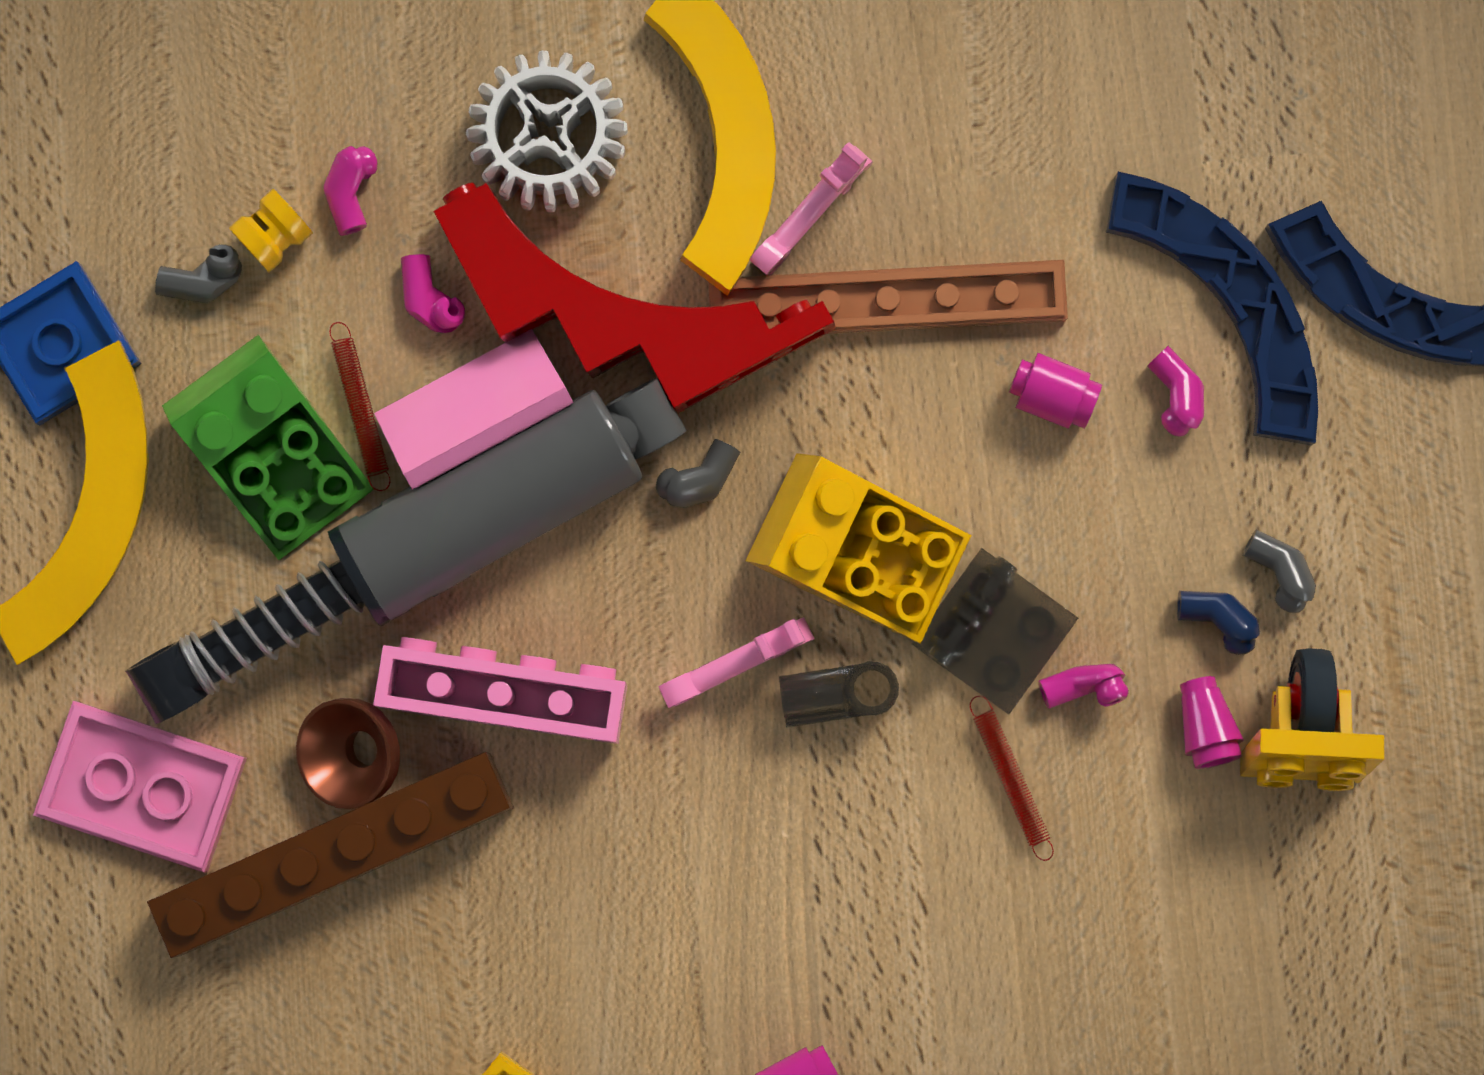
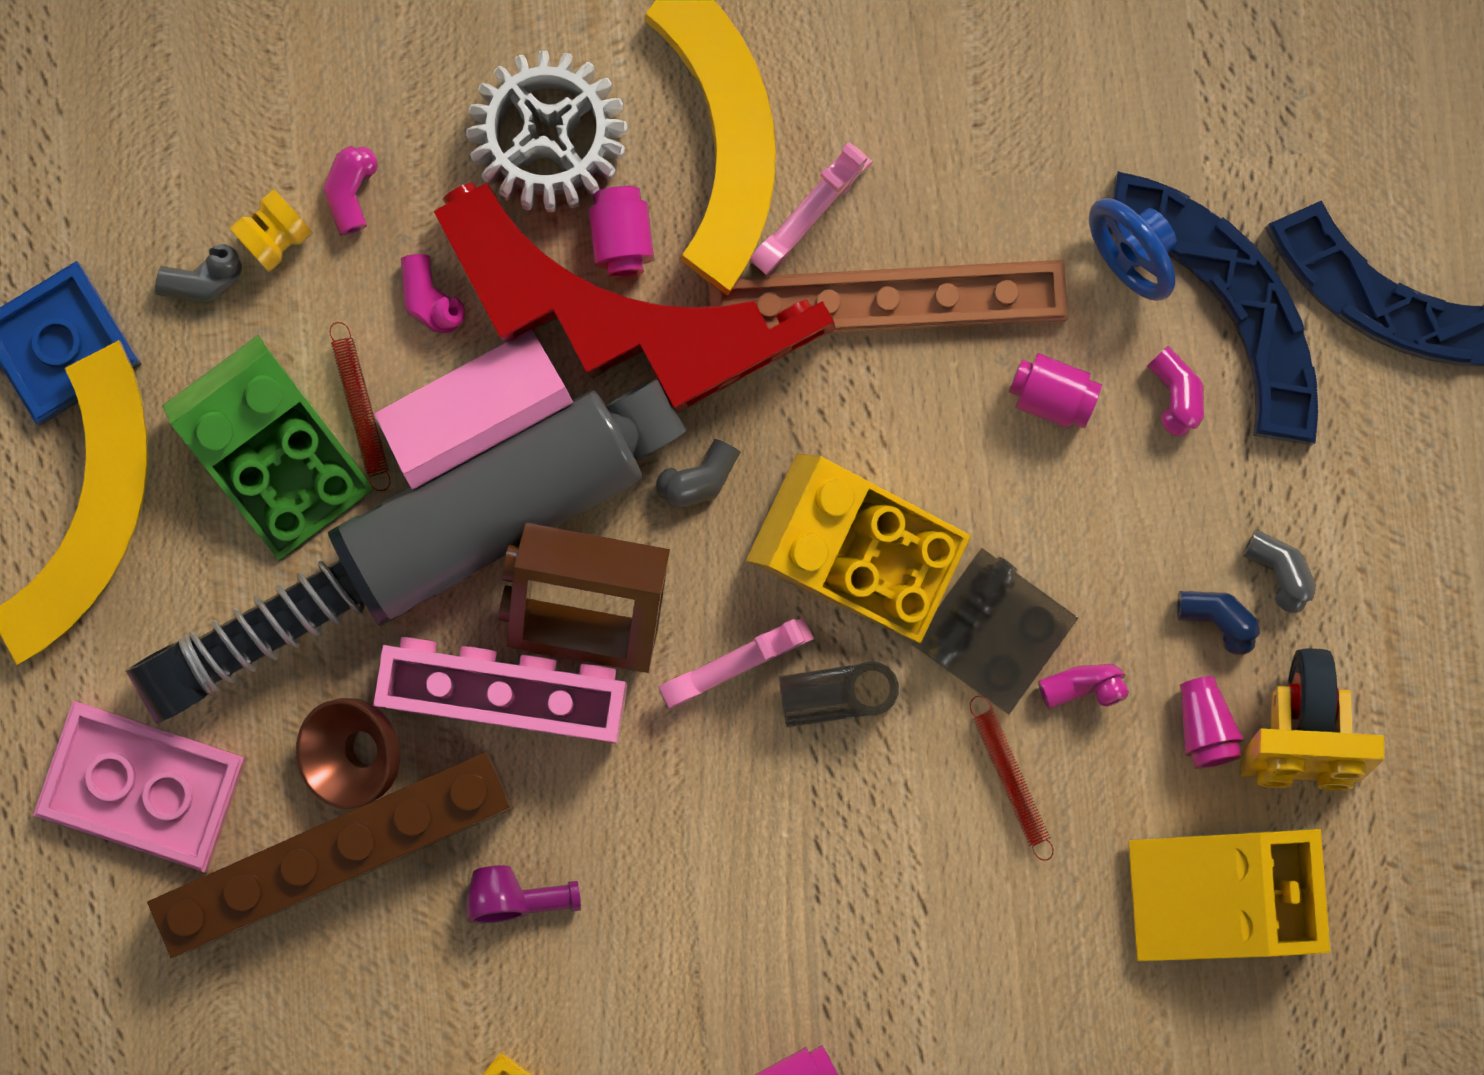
(498, 897): none -> magenta bar
(588, 565): none -> reddish brown window
(621, 231): none -> dark pink brick
(1140, 241): none -> blue piece
(1229, 895): none -> yellow slope

